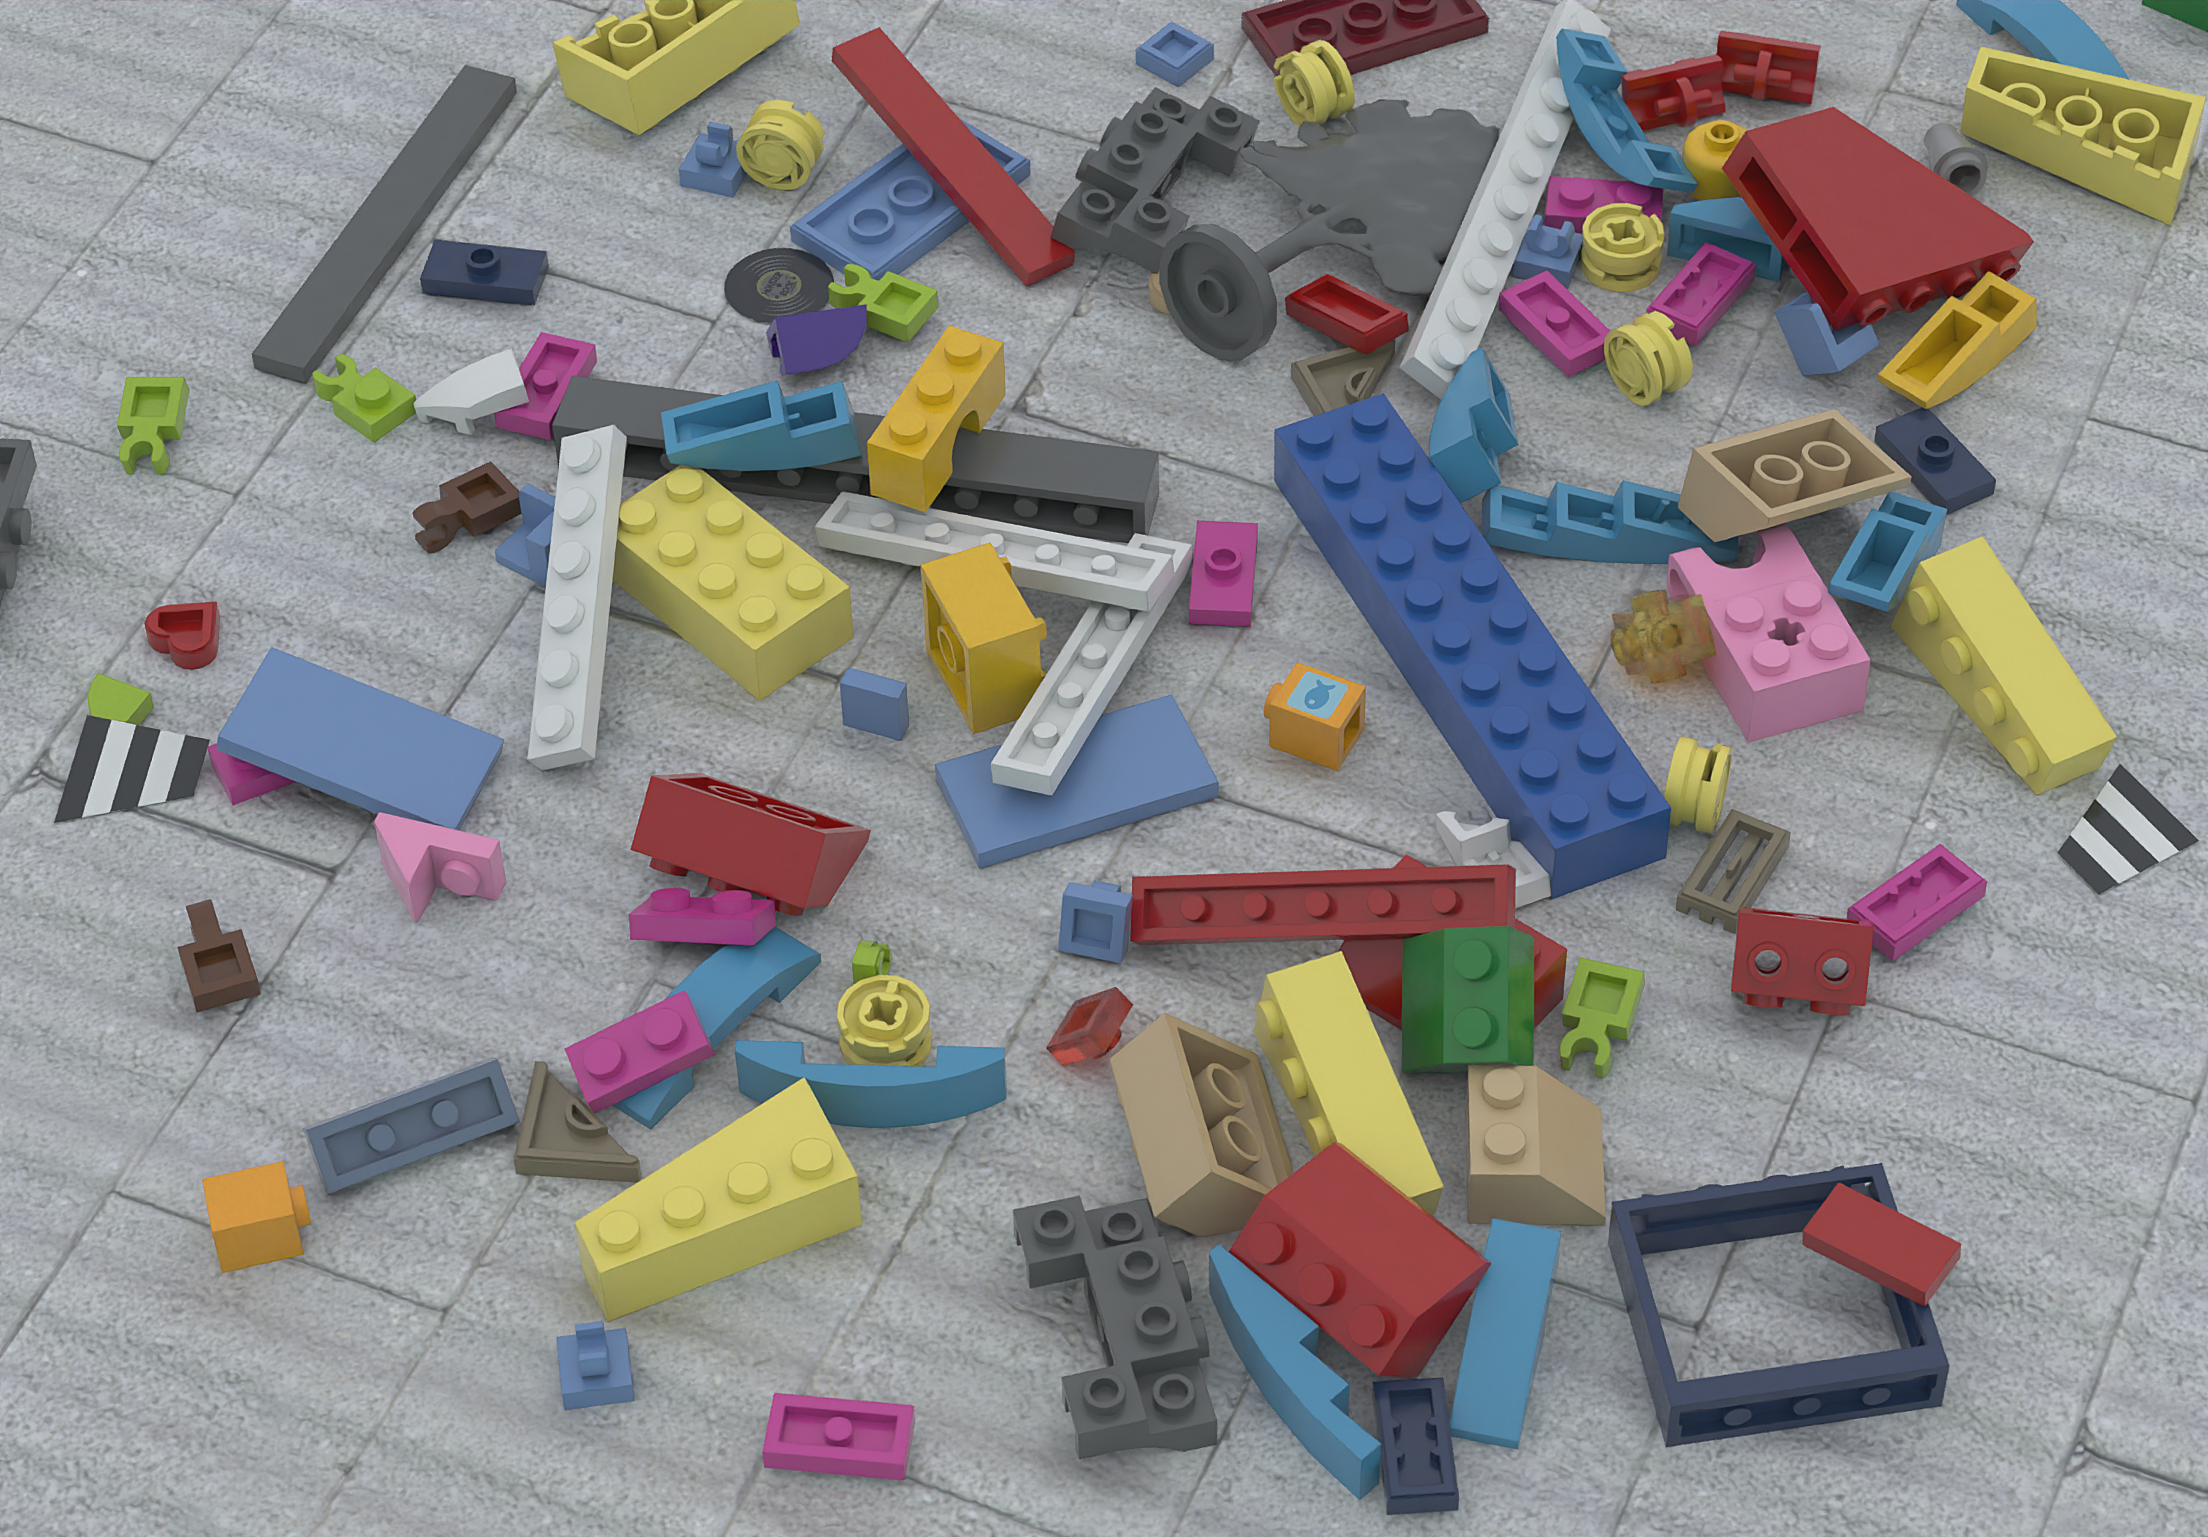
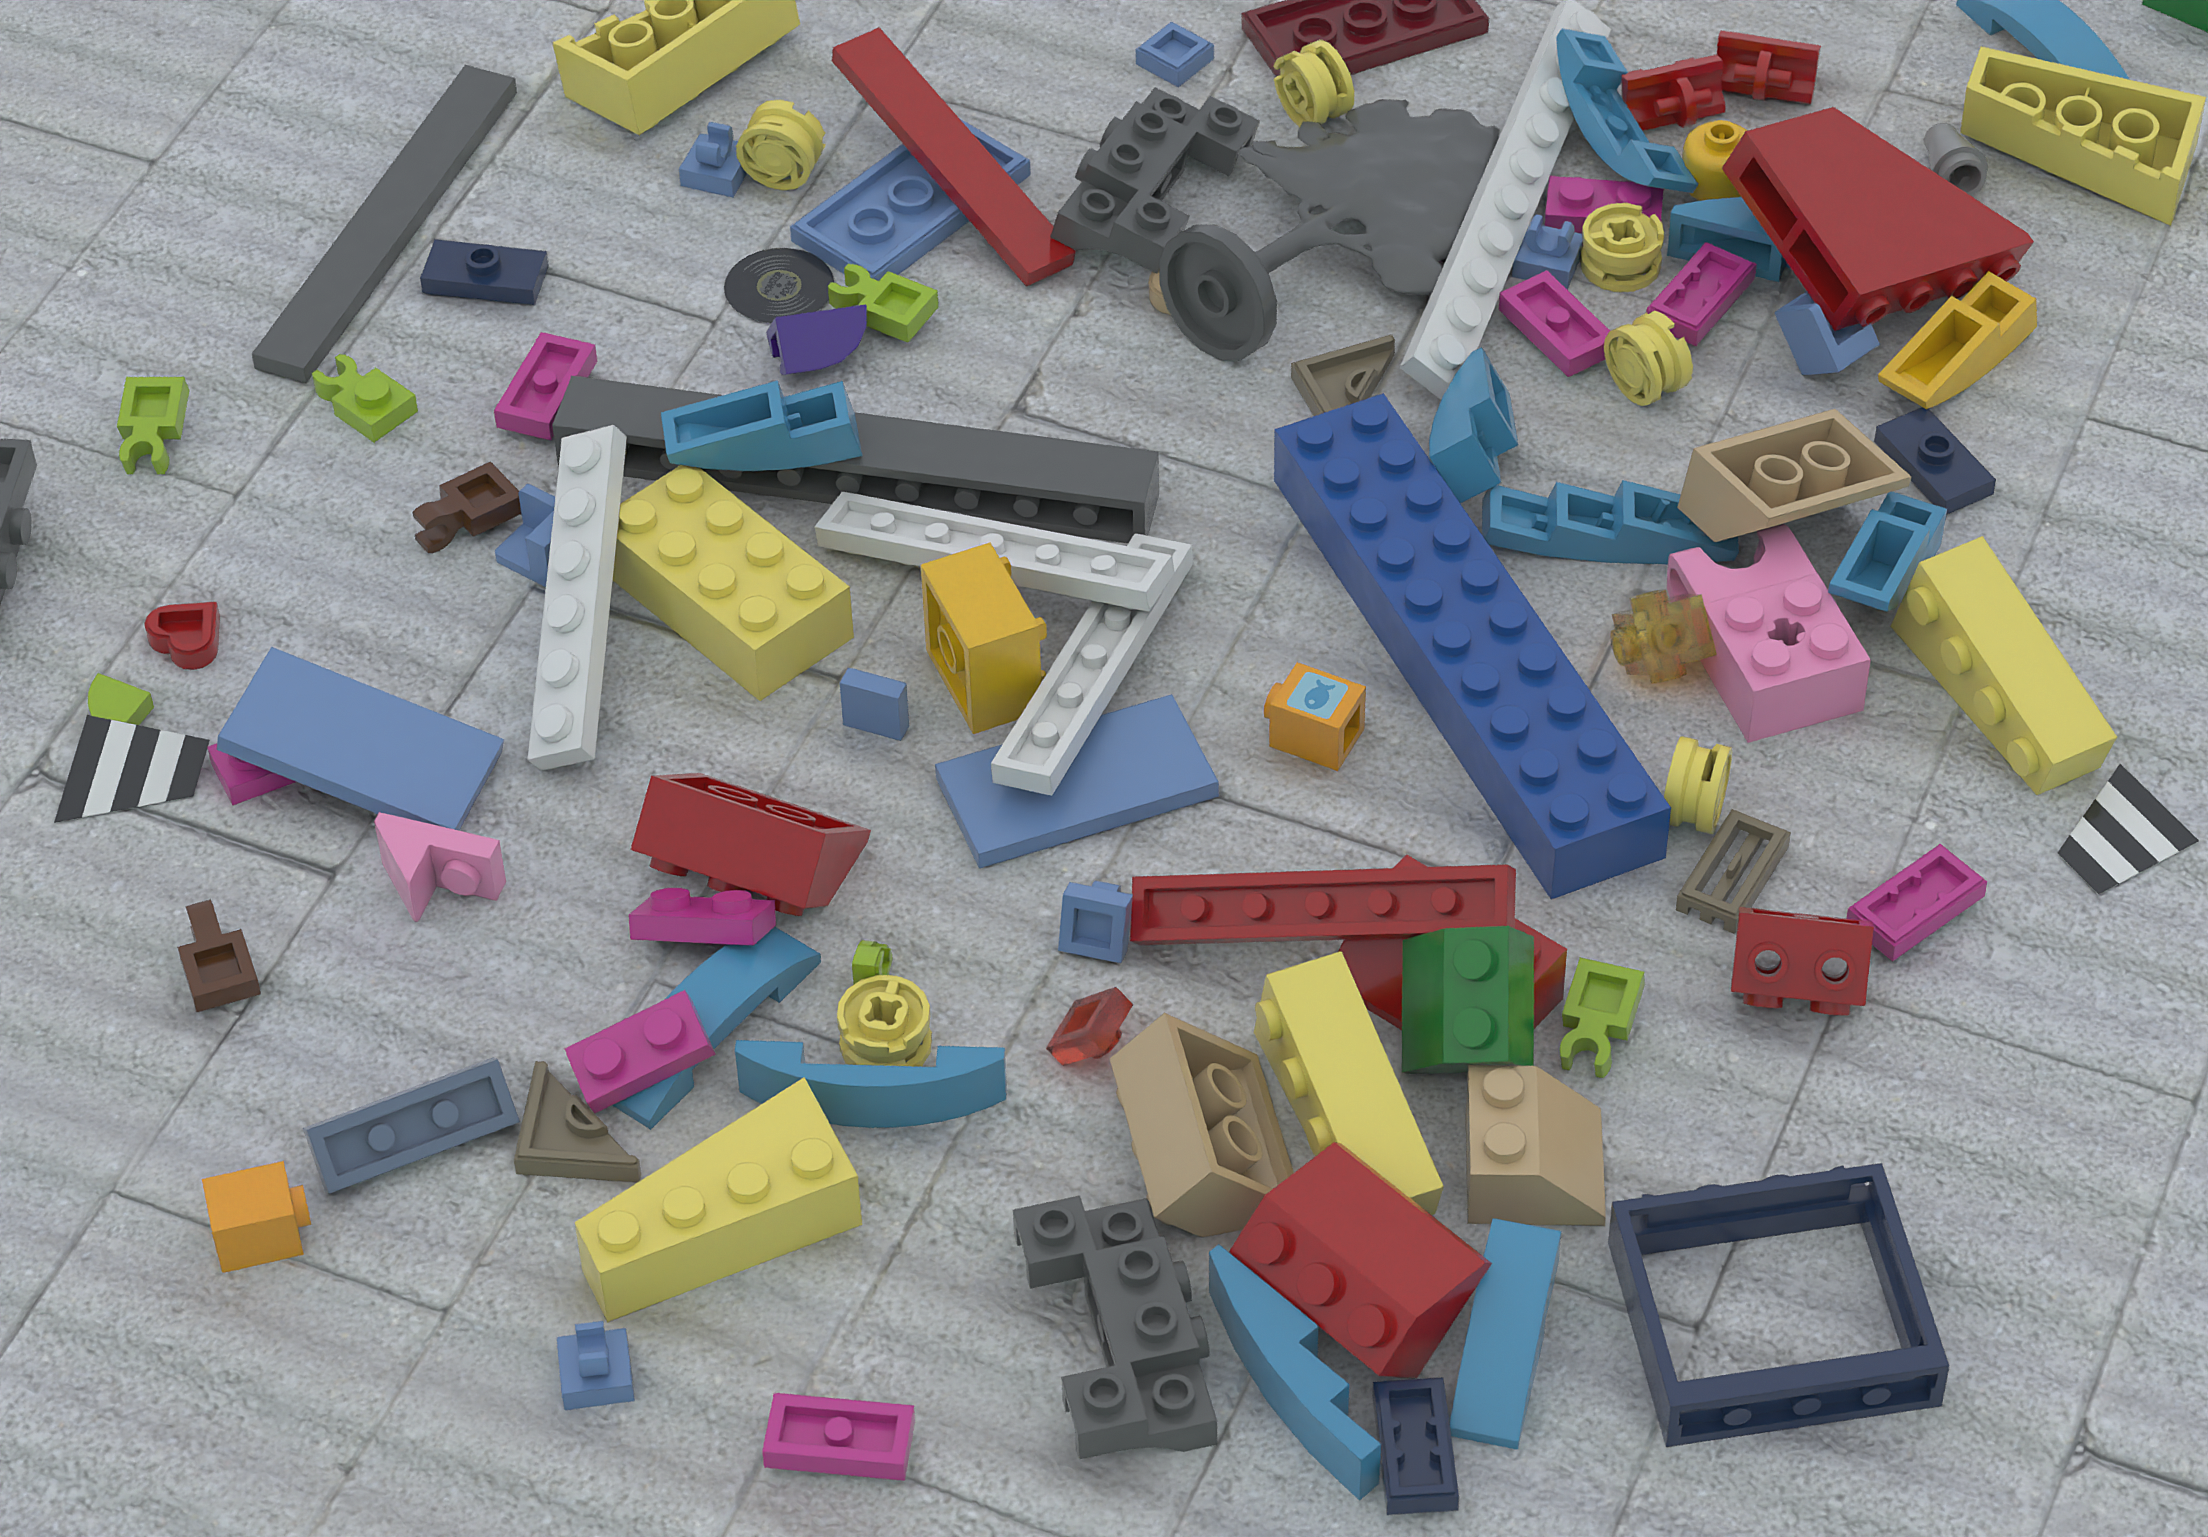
(474, 392): white slope -> none
(915, 441): yellow arch -> none
(1223, 573): dark pink plate -> none
(1346, 314): red tile -> none
(1493, 846): white slope -> none
(1881, 1244): red tile -> none

